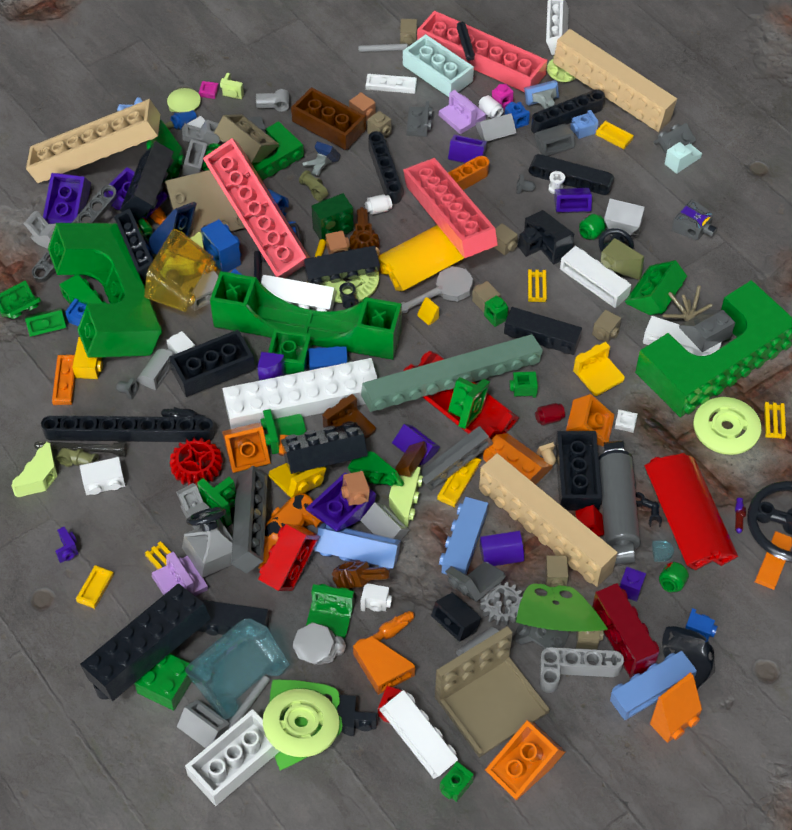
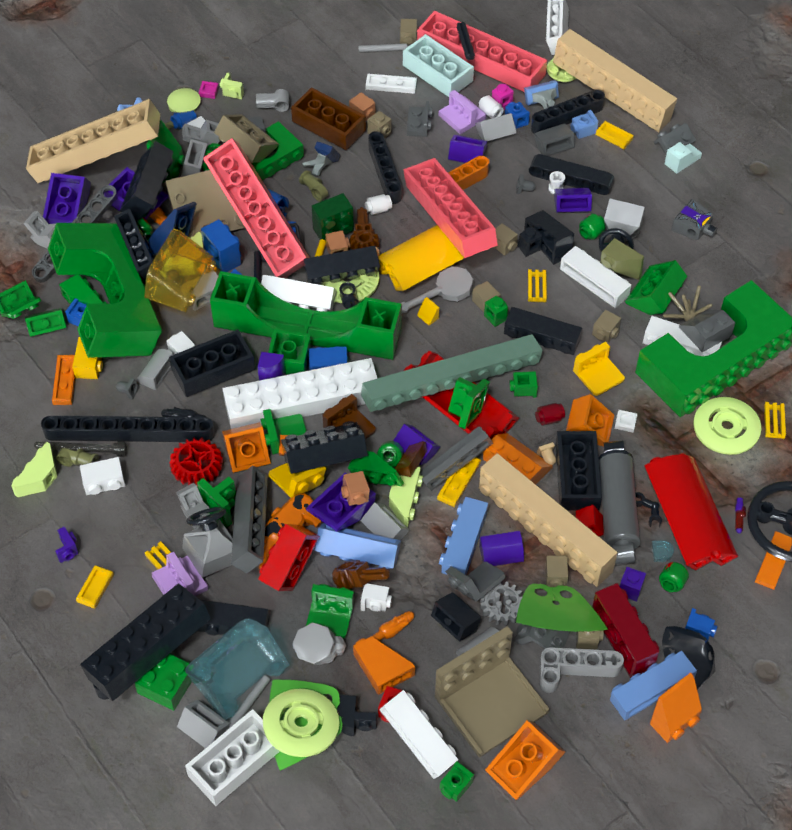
(394, 448): none -> green head

